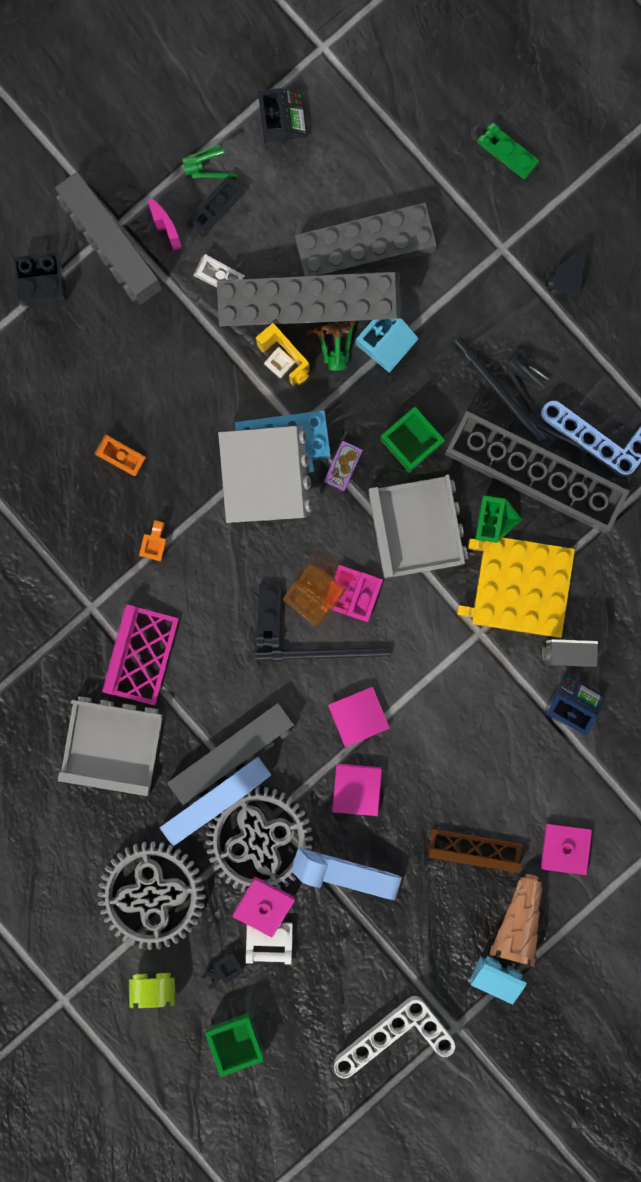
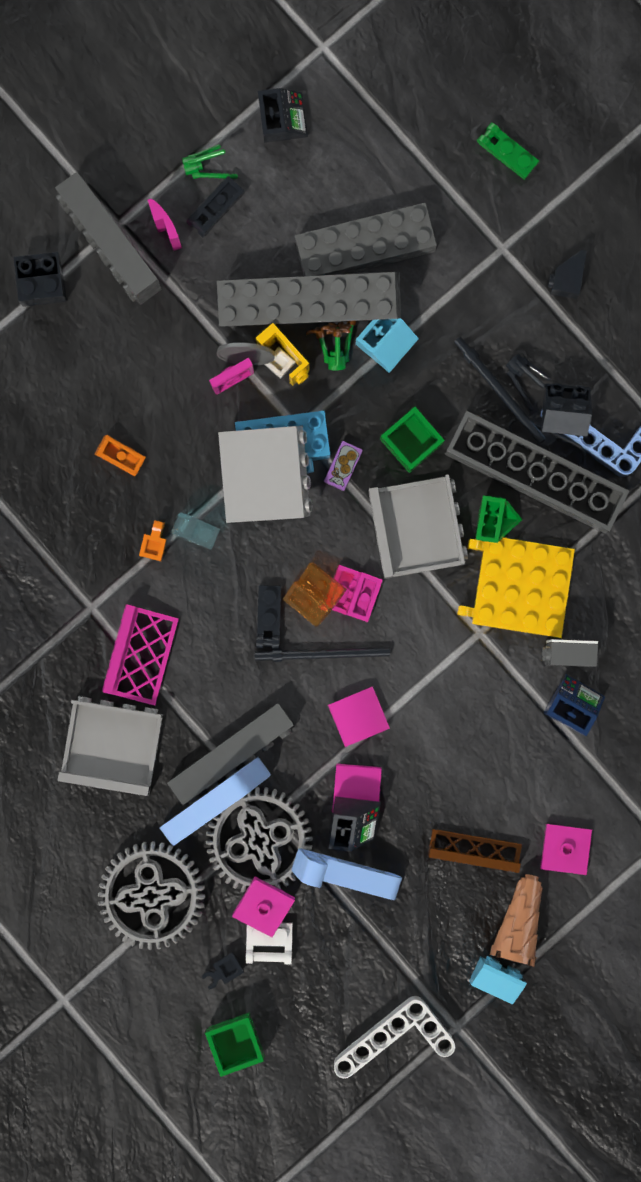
(151, 991): lime brick -> none
(195, 531): none -> clear light blue brick
(213, 271): white slope -> none
(232, 376): none -> dark pink plate
(239, 352): none -> dark grey piece
(353, 823): none -> black slope
(566, 409): none -> black slope

